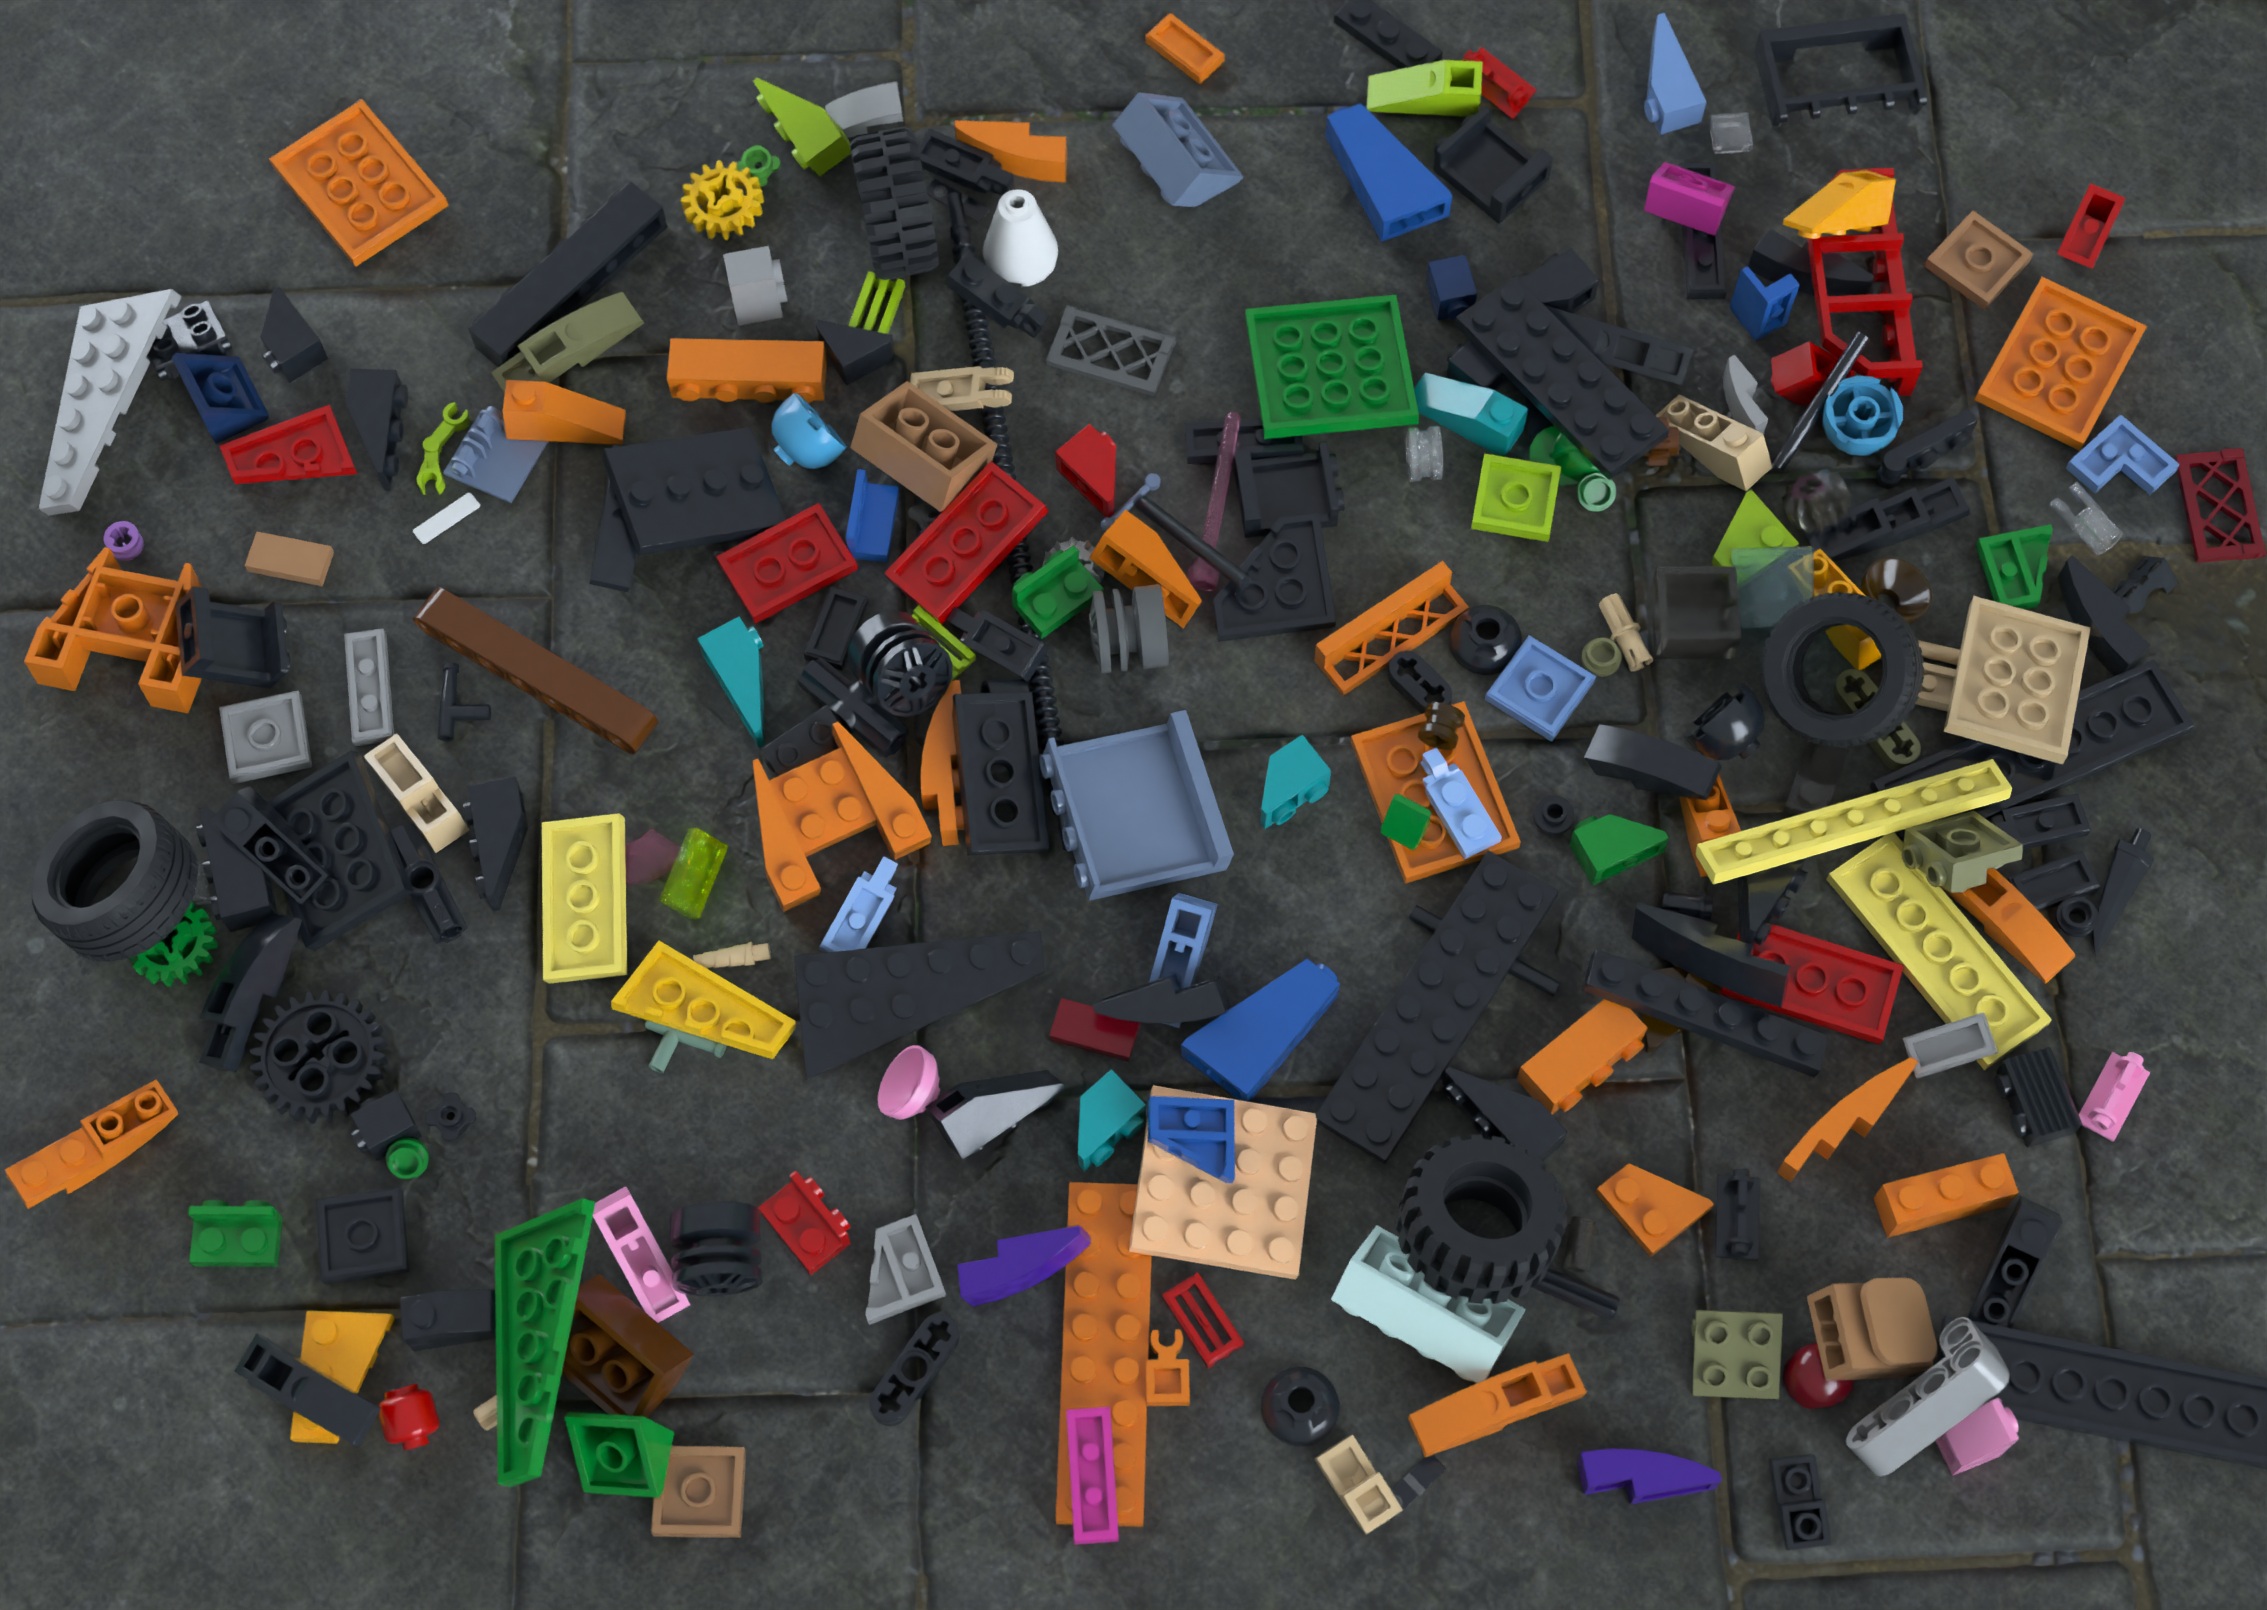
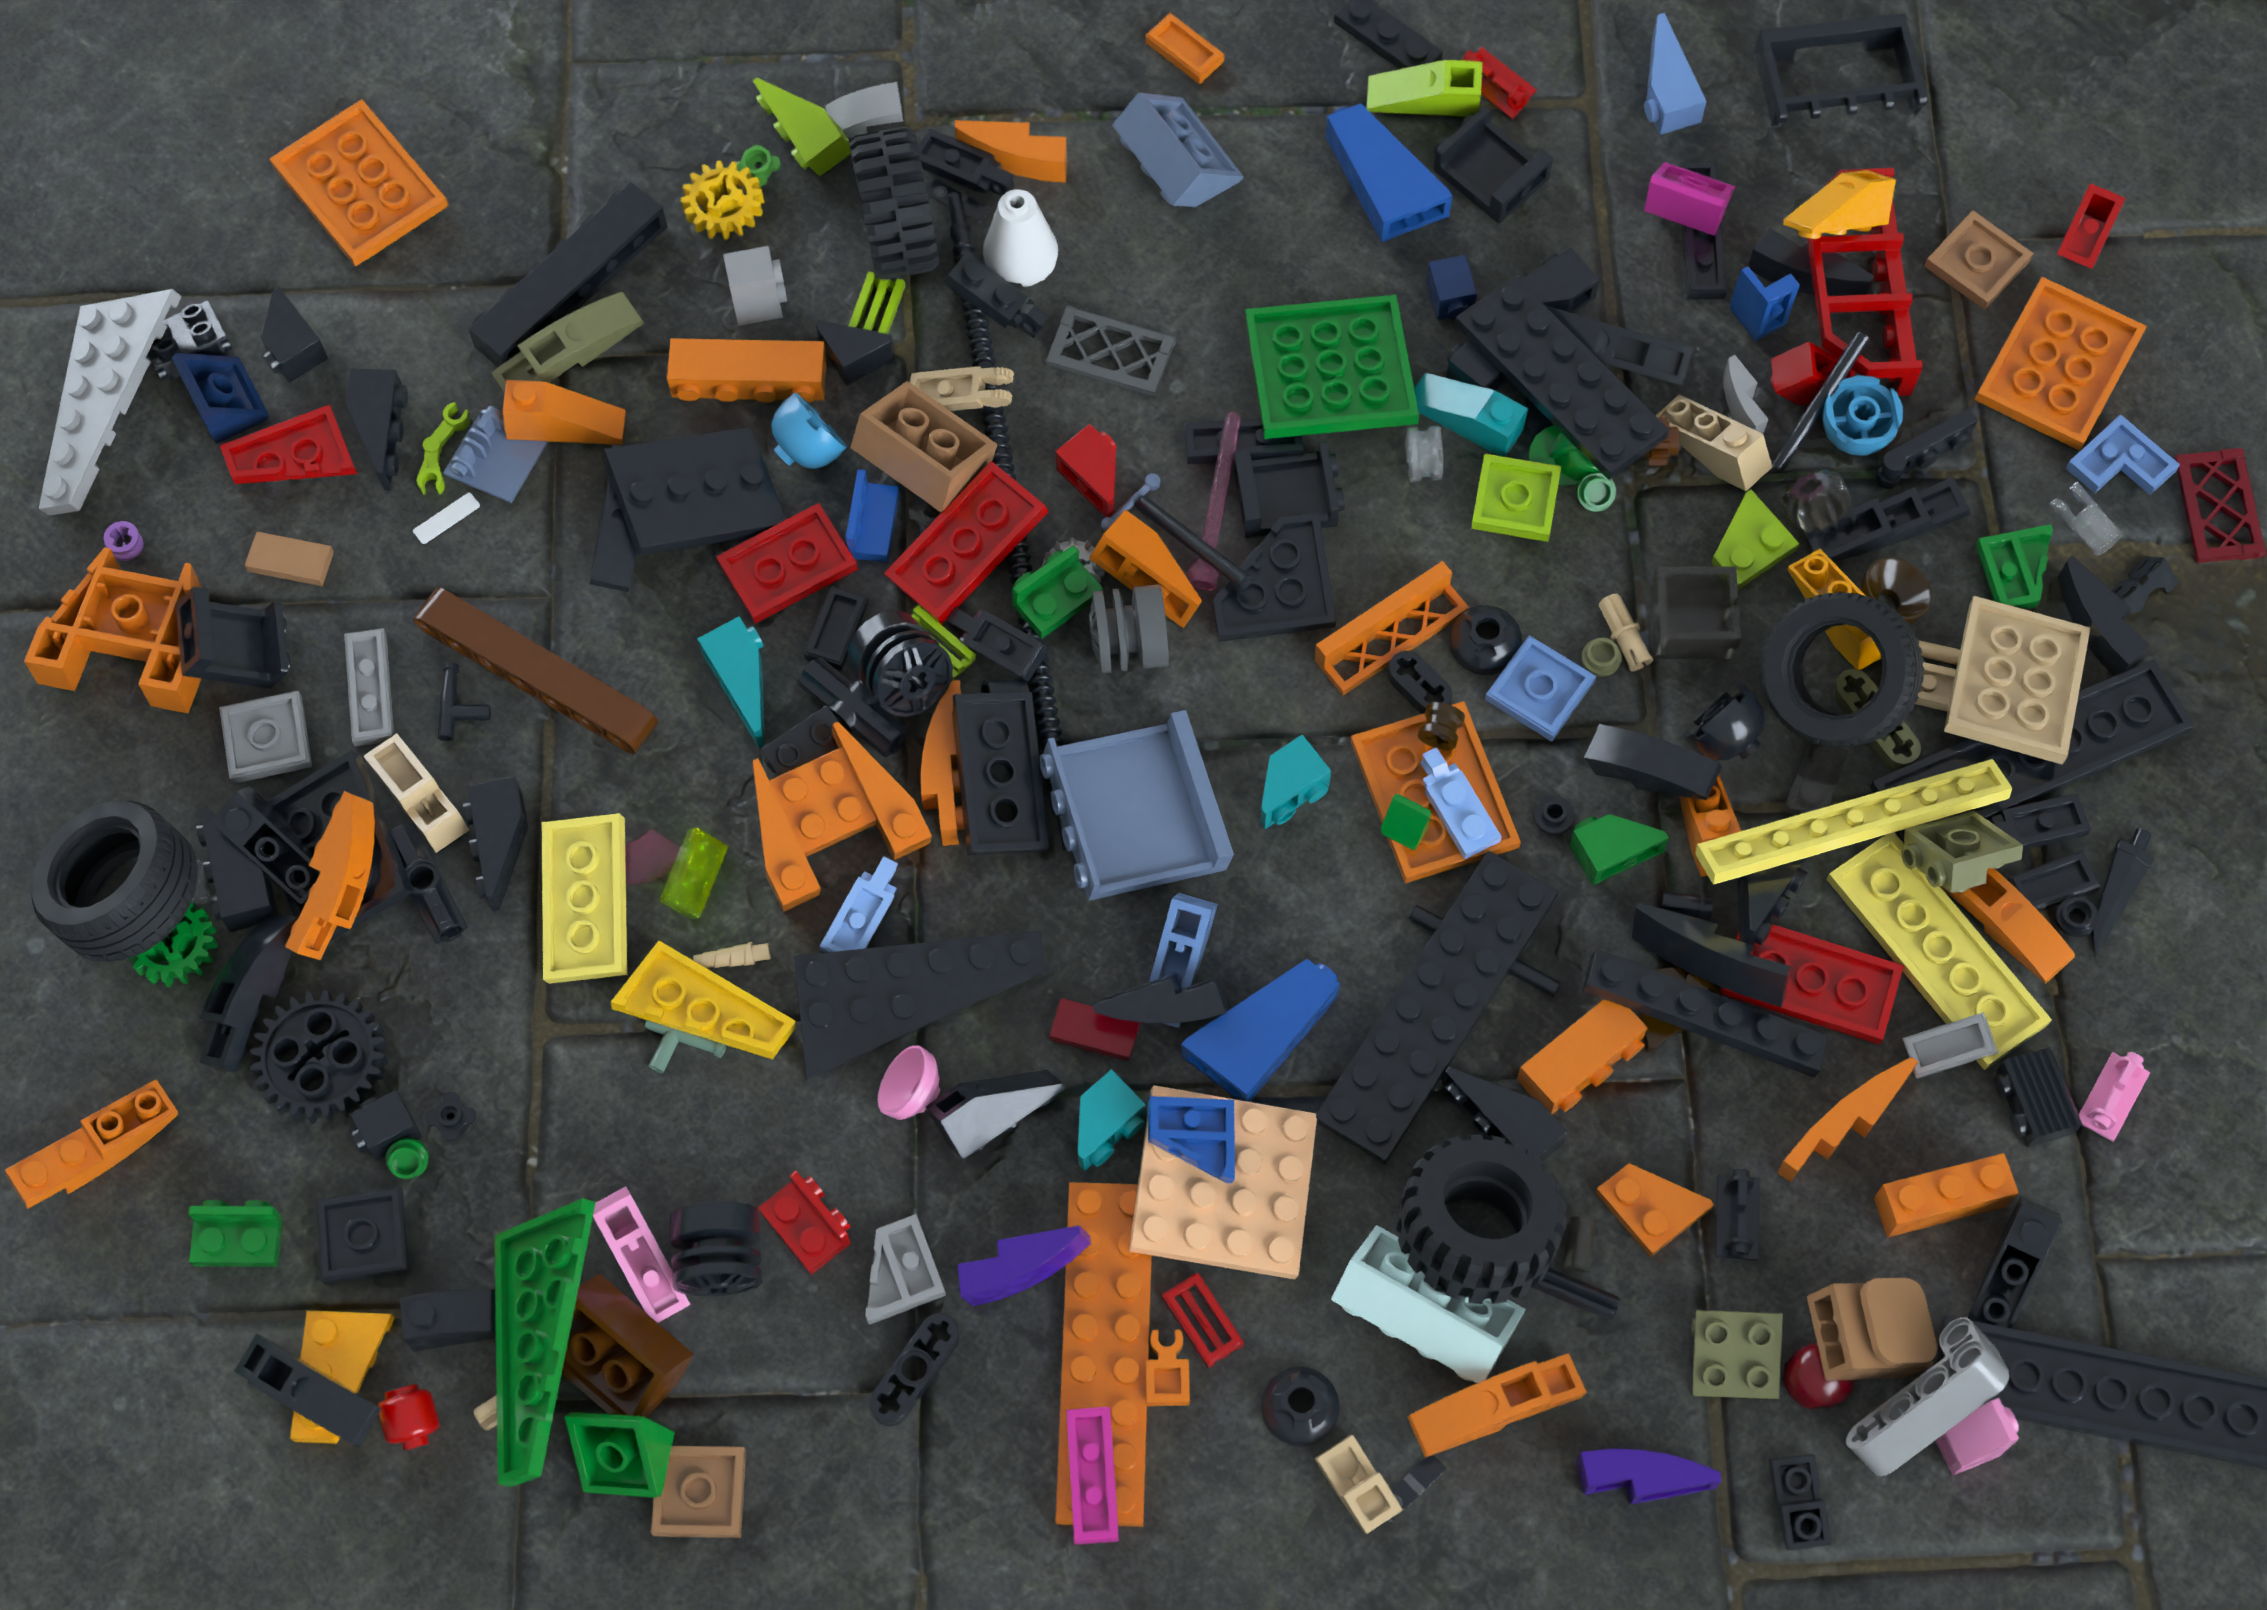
(344, 868): none -> orange slope
(1730, 133): clear tile -> none
(1772, 582): clear light blue plate -> none

